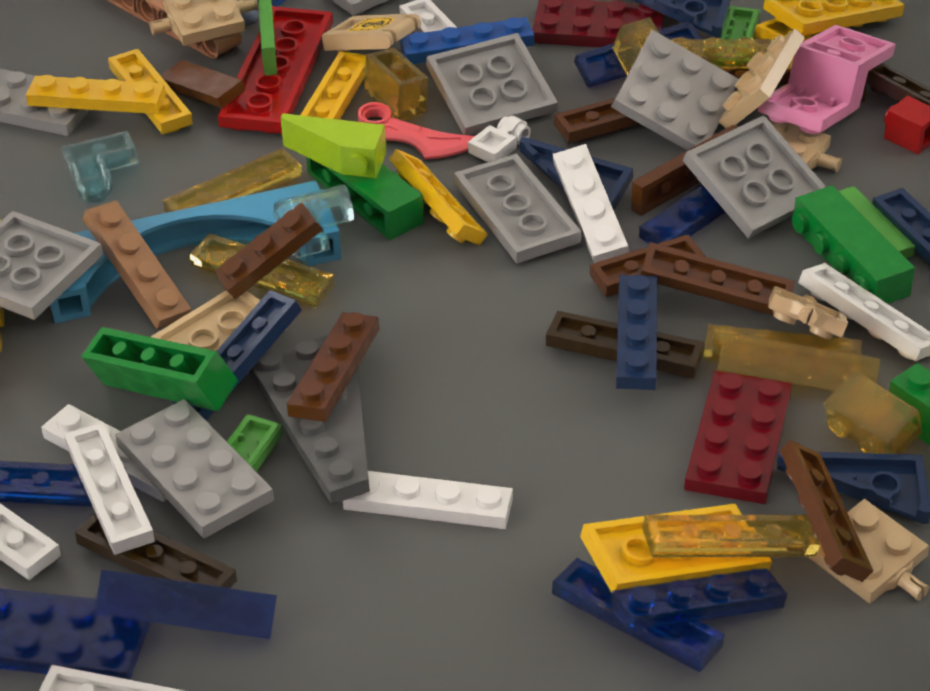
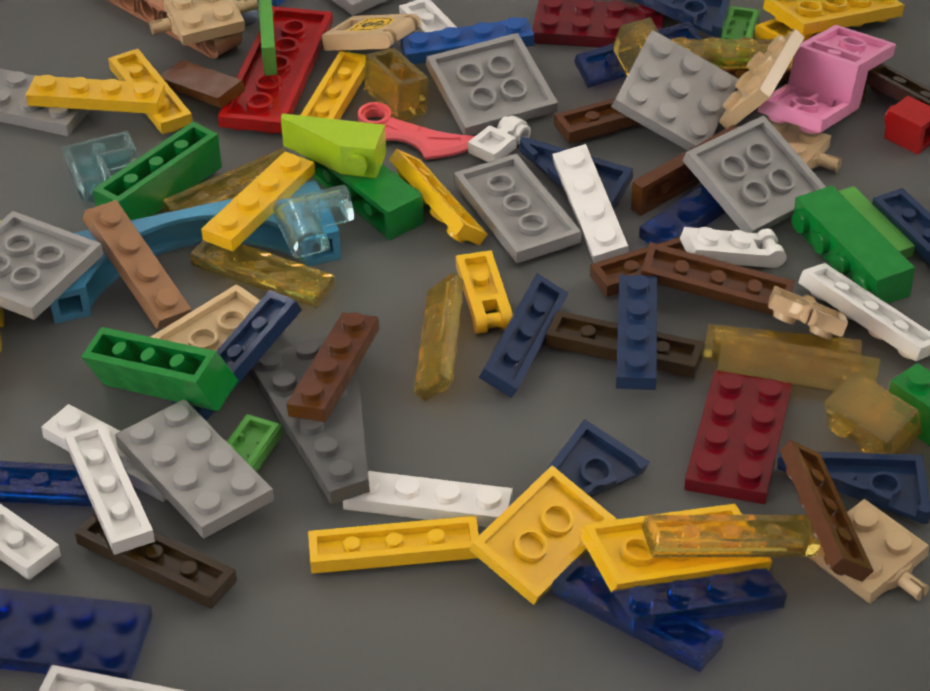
(163, 172): none -> green brick
(185, 604): clear blue plate -> none
(257, 200): none -> yellow plate
(268, 250): reddish brown plate -> none
(392, 544): none -> yellow plate
(439, 337): none -> clear yellow plate
(484, 291): none -> yellow plate
(523, 335): none -> dark blue plate
(539, 534): none -> yellow plate
(597, 460): none -> dark blue wing
(735, 246): none -> white plate

